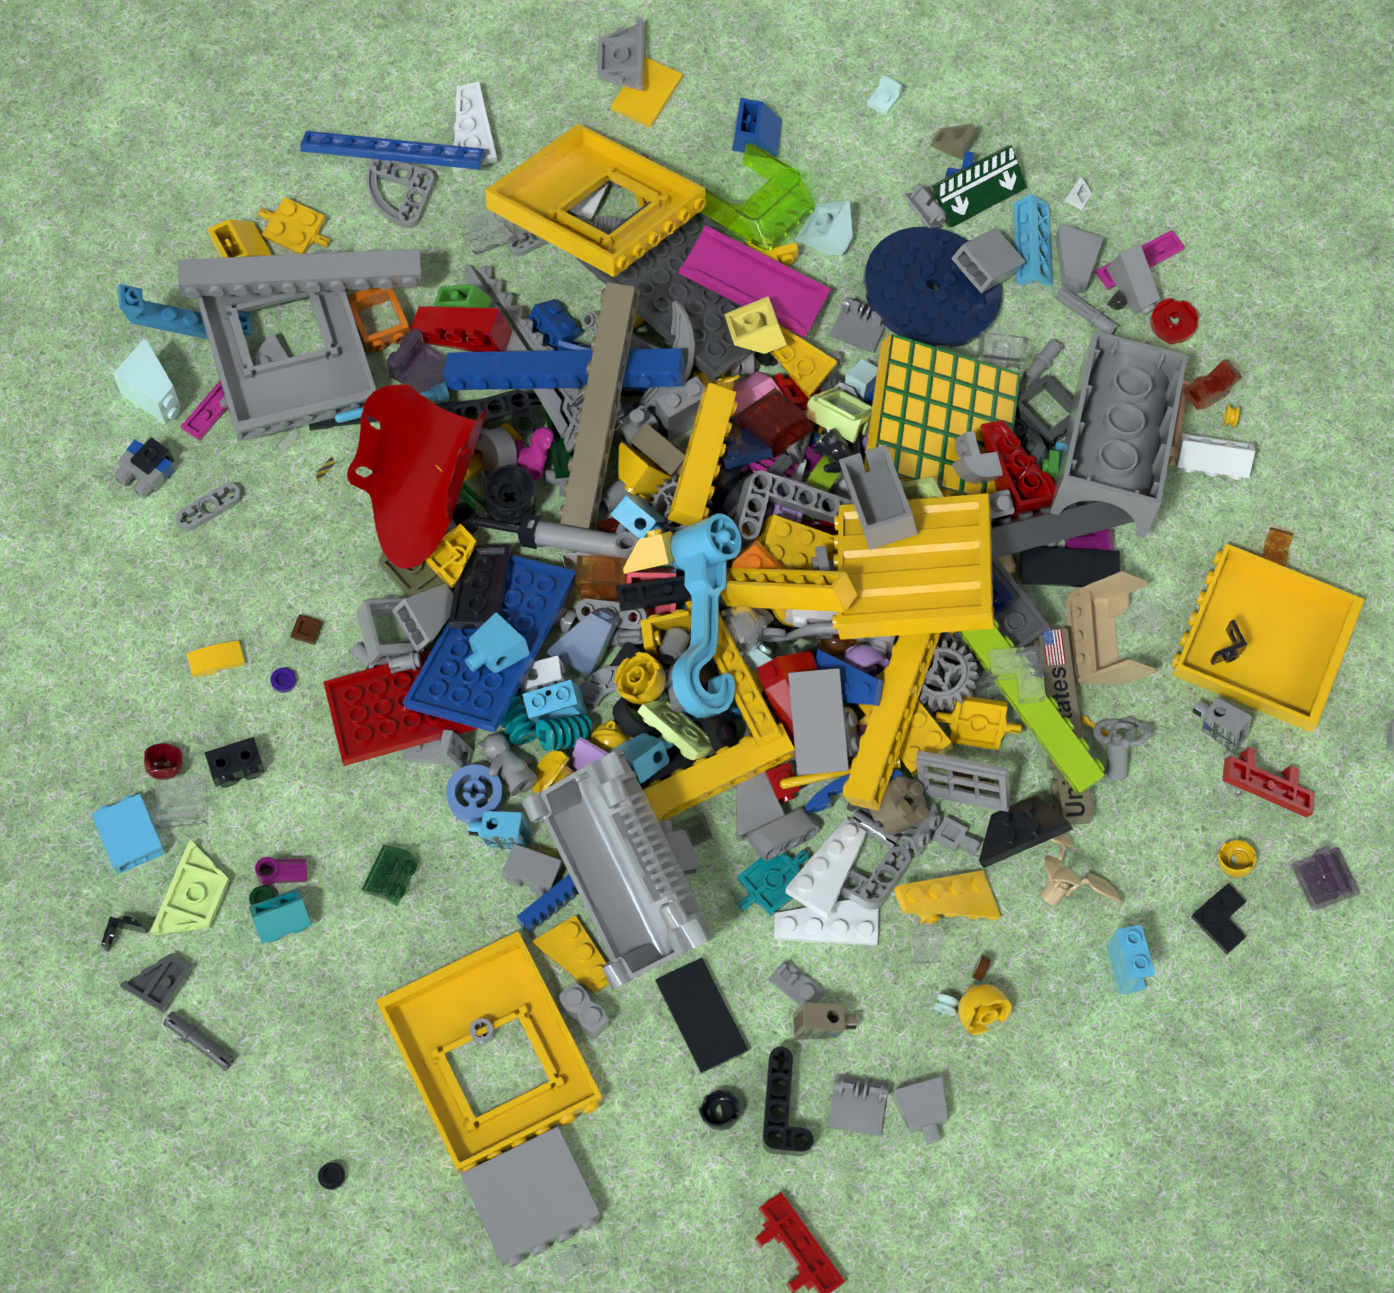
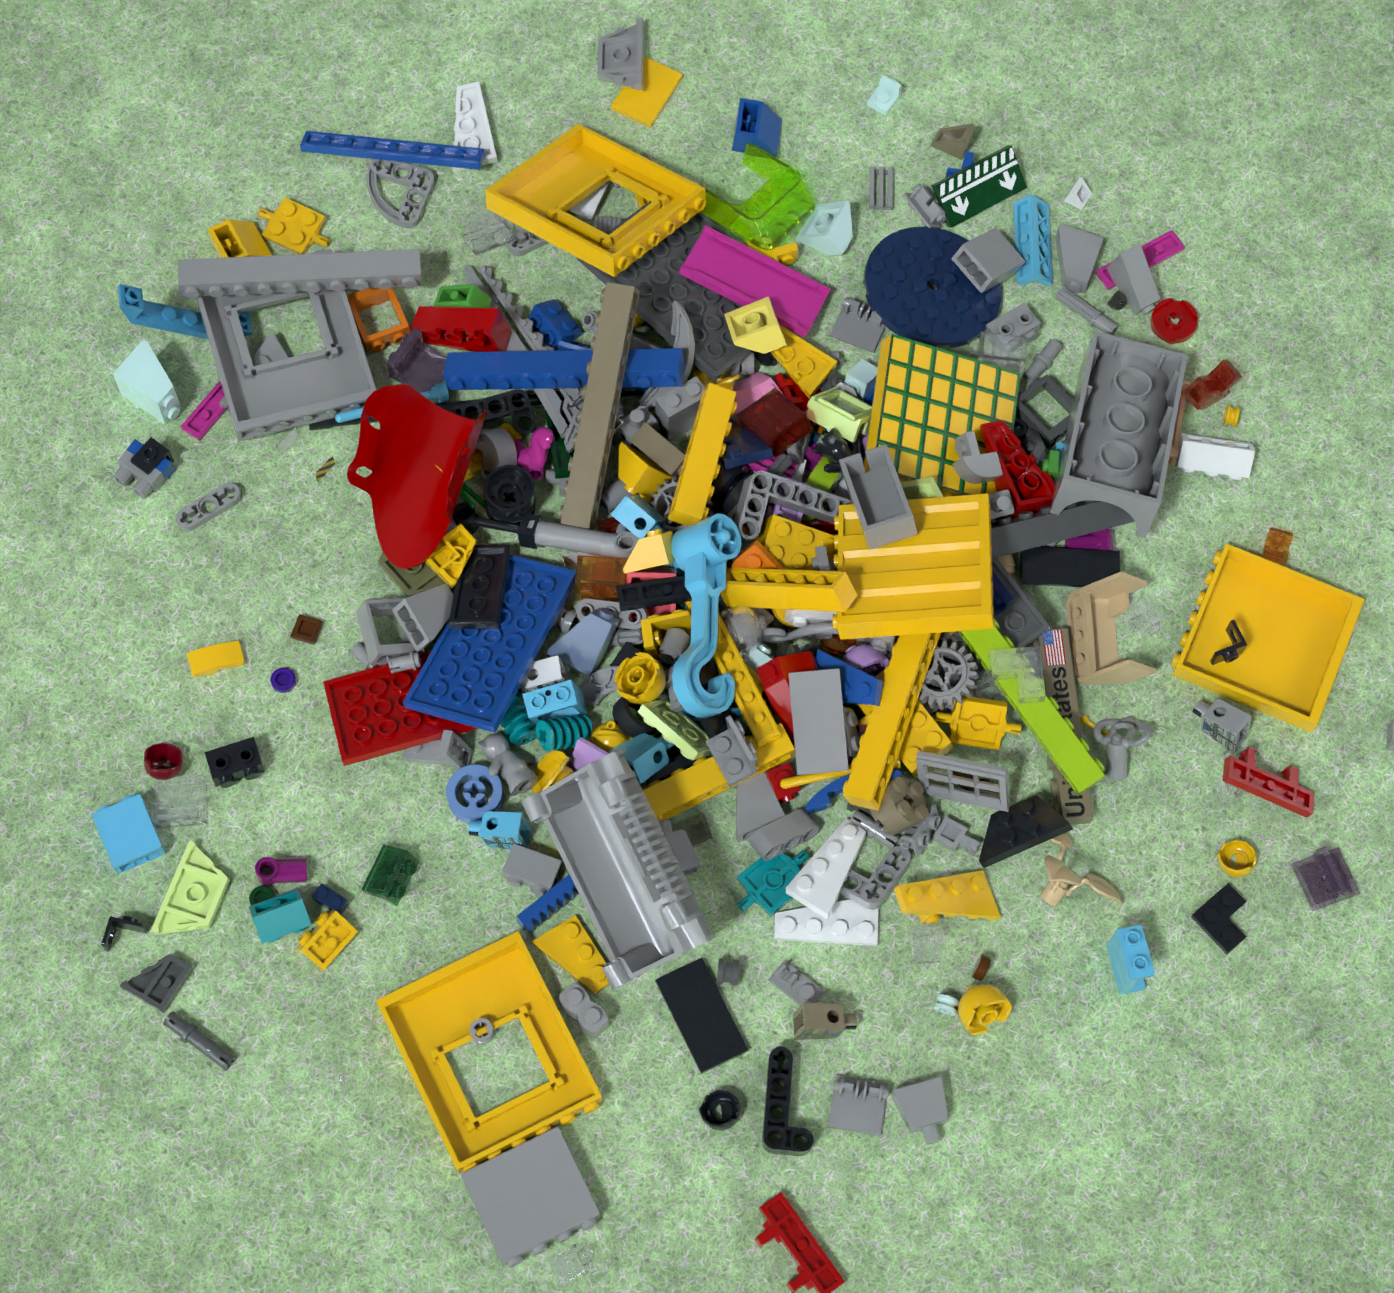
(326, 939): none -> yellow bracket
(330, 899): none -> dark blue piece
(331, 1176): black plate -> none
(496, 645): medium azure torso -> none
(728, 972): none -> dark grey wheel
(732, 754): none -> light grey bracket
(880, 172): none -> light grey tile
(1016, 322): none -> light grey brick

